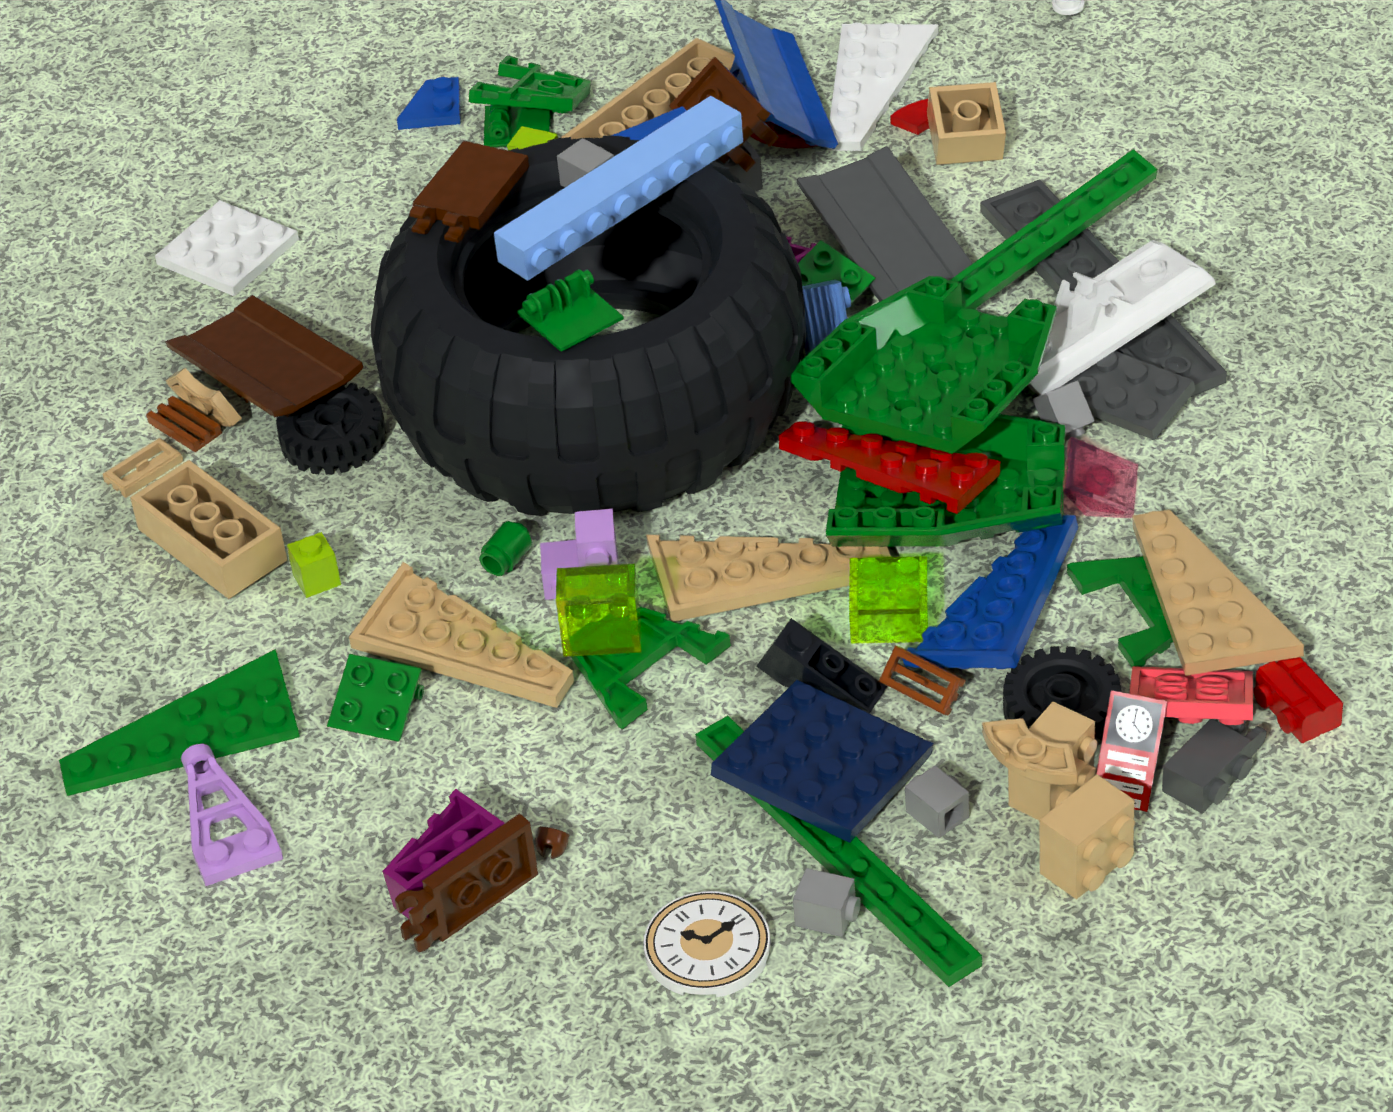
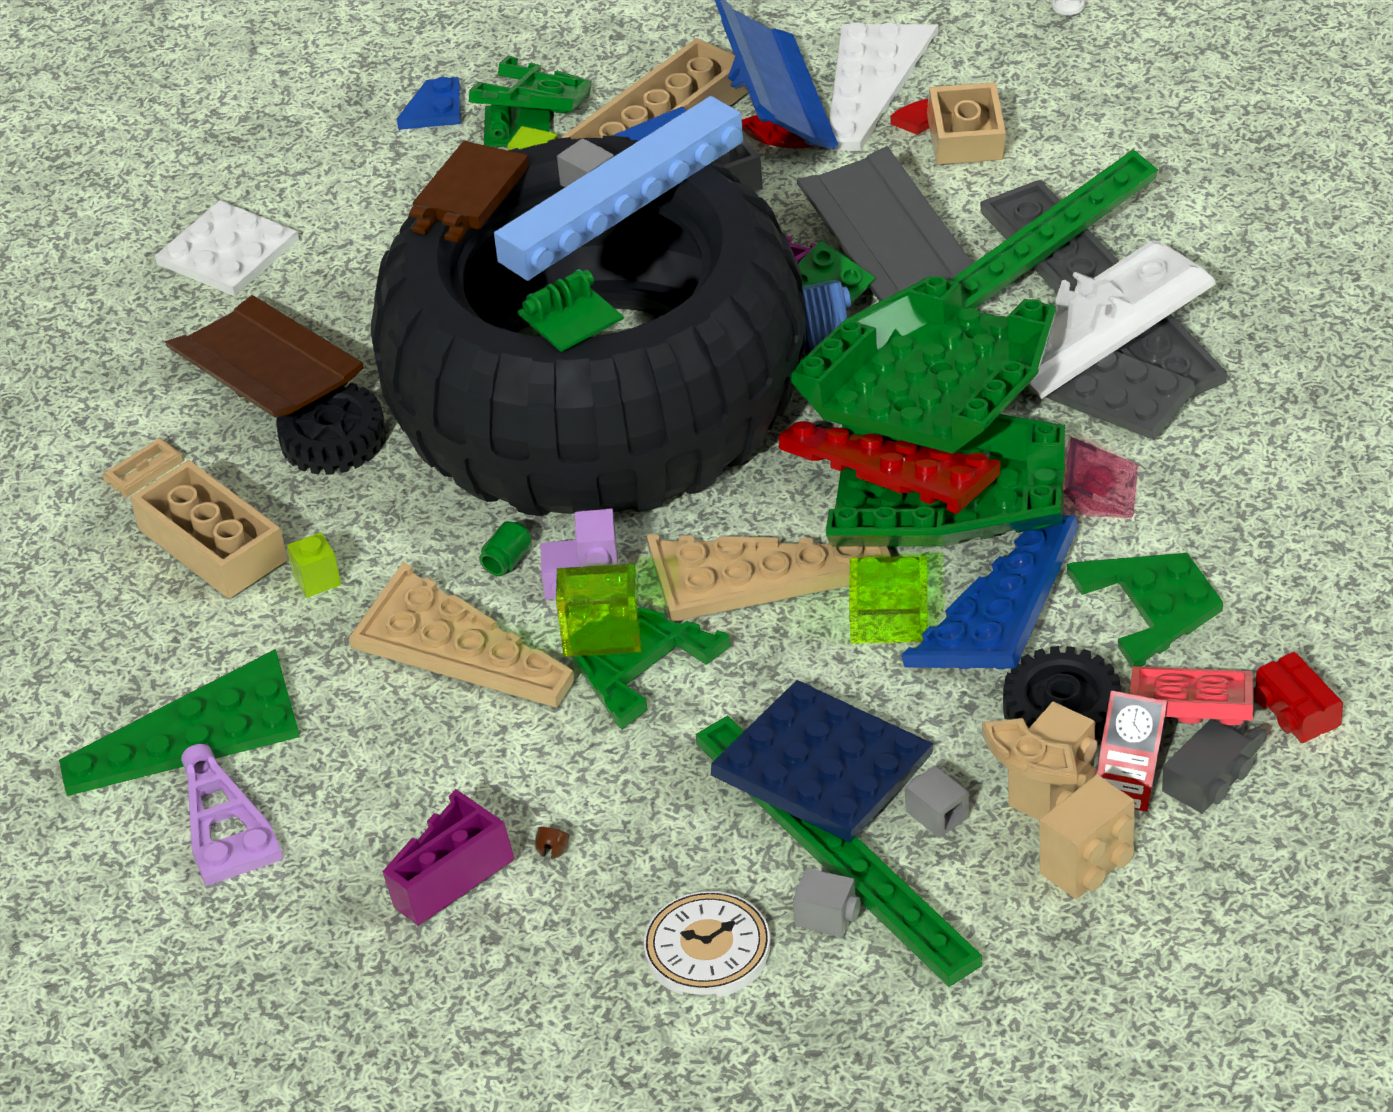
(186, 418): dark orange tile -> none
(203, 398): tan tile -> none
(375, 697): green hinge -> none
(470, 884): reddish brown tile -> none
(721, 84): reddish brown tile -> none
(807, 658): black slope -> none
(949, 694): dark orange tile -> none
(1065, 407): light grey brick -> none
(1206, 607): tan wing -> none

